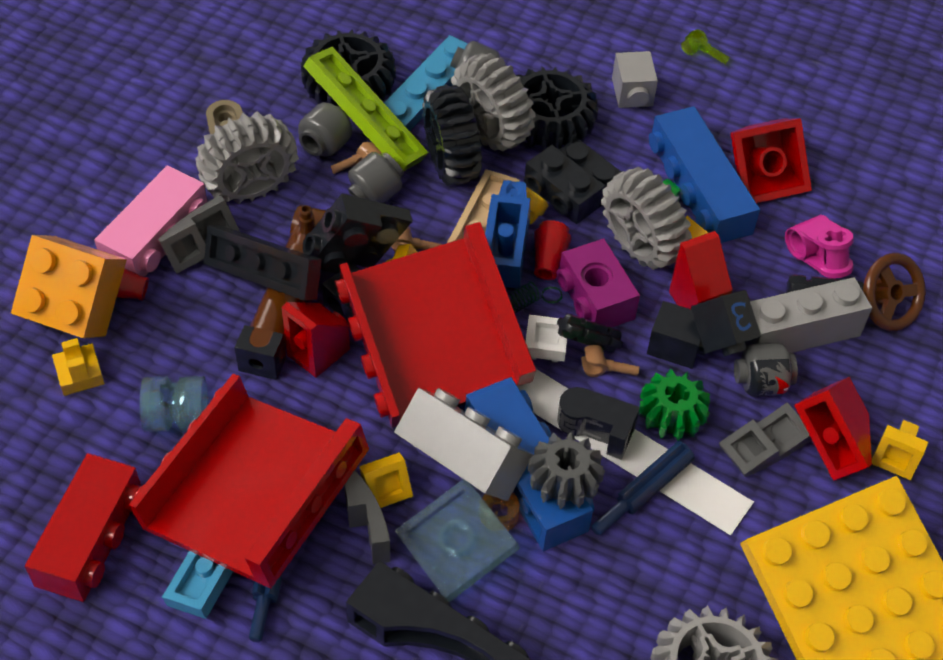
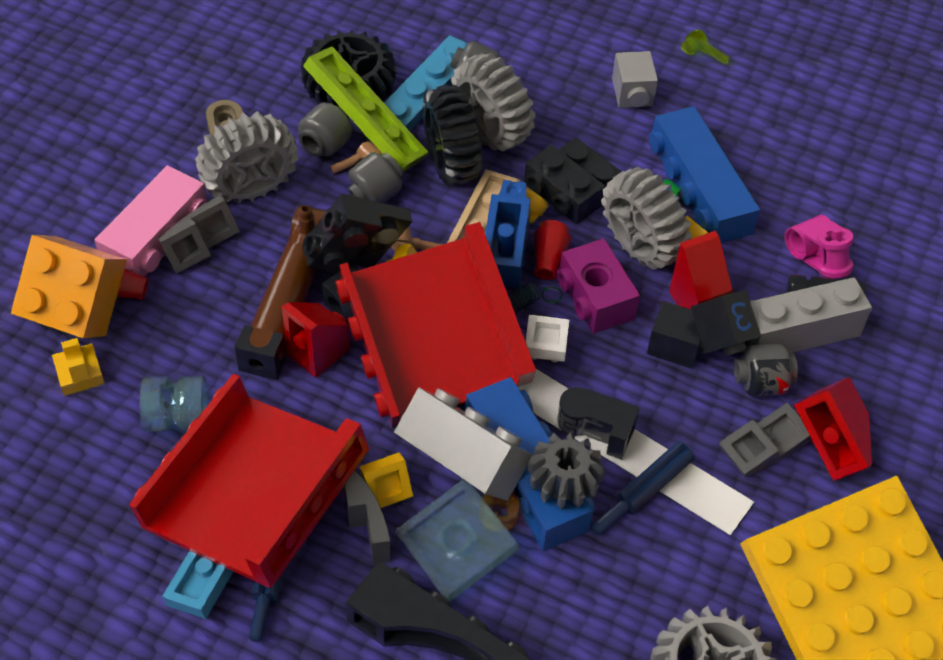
(84, 528): red brick -> none
(263, 262): black plate -> none
(562, 107): black gear -> none
(589, 332): black axle -> none
(595, 364): medium nougat hand -> none
(674, 404): green gear -> none
(772, 159): red slope -> none
(886, 292): reddish brown piece -> none
(900, 450): yellow tile -> none

